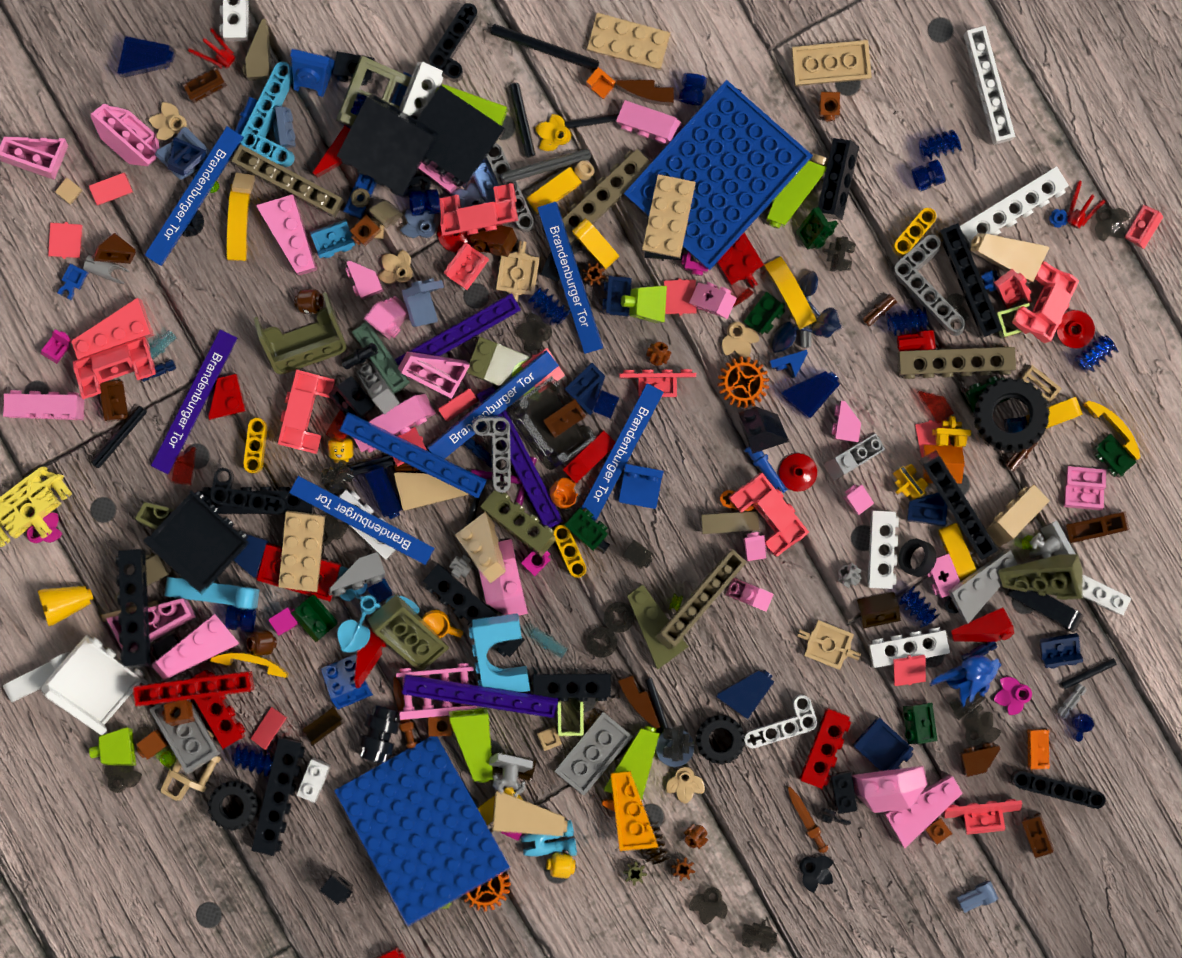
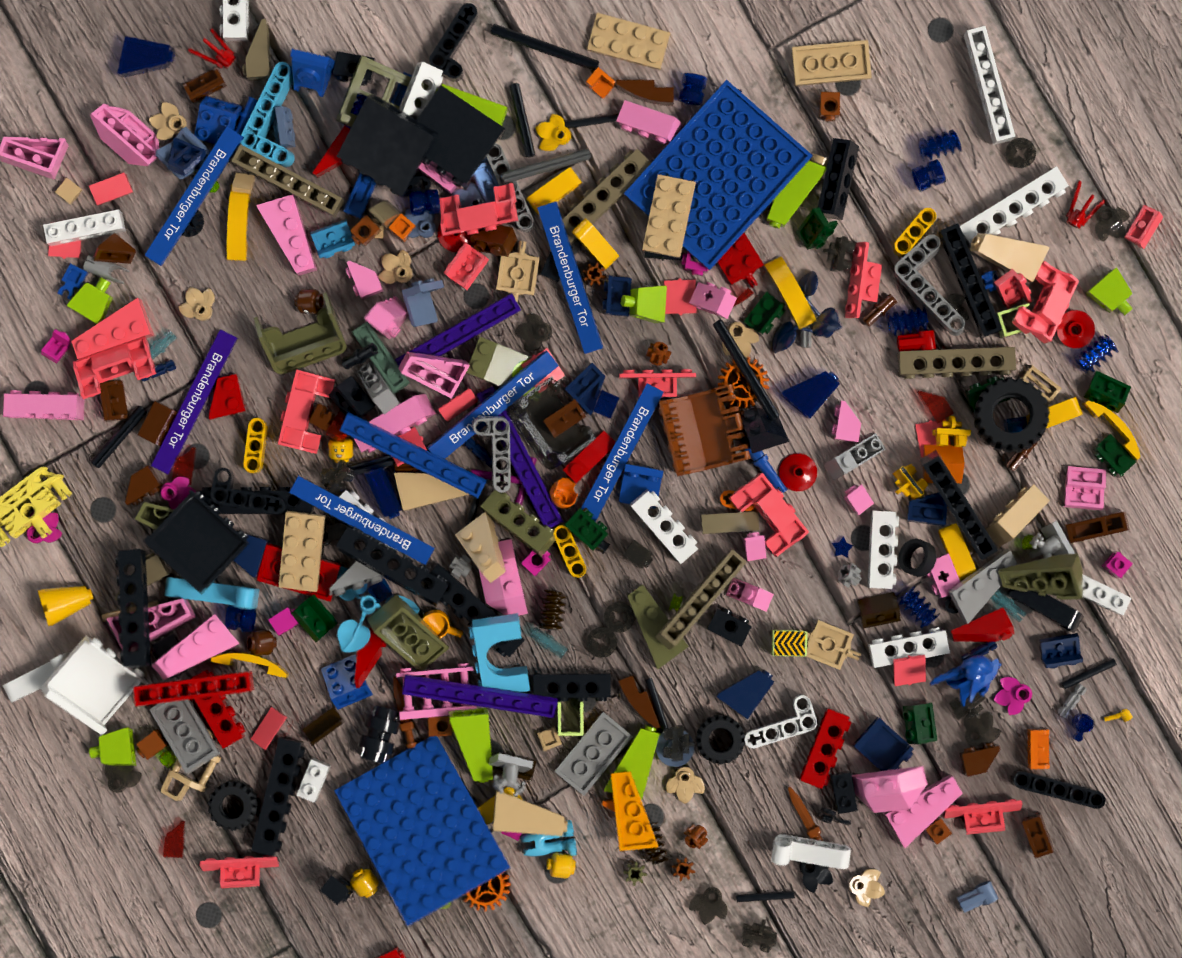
(84, 227): none -> white brick
(92, 301): none -> lime torso
(142, 484): none -> reddish brown slope
(157, 423): none -> reddish brown hinge
(175, 842): none -> clear red slope
(180, 491): none -> dark pink plate
(185, 716): dark orange brick -> none
(196, 302): none -> tan plate
(214, 117): none -> blue bracket
(239, 872): none -> coral bracket
(253, 760): clear blue piece -> none
(322, 419): none -> reddish brown hinge
(346, 546): none -> black brick
(360, 191): dark tan plate -> none
(364, 883): none -> yellow head
(401, 227): none -> orange panel
(549, 307): clear blue piece -> none
(553, 610): none -> dark brown piece
(584, 170): tan tile -> none
(641, 506): none -> white brick
(702, 431): none -> dark orange hinge
(717, 626): none -> black brick
(746, 370): none -> black axle
(765, 896): none -> black bar
(789, 643): none -> piece
(794, 360): blue slope -> none
(809, 851): none -> white beam
(842, 547): none -> clear blue piece
(863, 281): none -> coral bracket
(869, 887): none -> tan plate
(1008, 605): none -> clear light blue pin
(1021, 144): none -> clear smoke gear
(1053, 218): blue plate -> none
(1107, 392): none -> dark green bracket
(1111, 292): none -> lime torso
(1117, 564): none -> dark pink brick
(1124, 714): none -> yellow hand

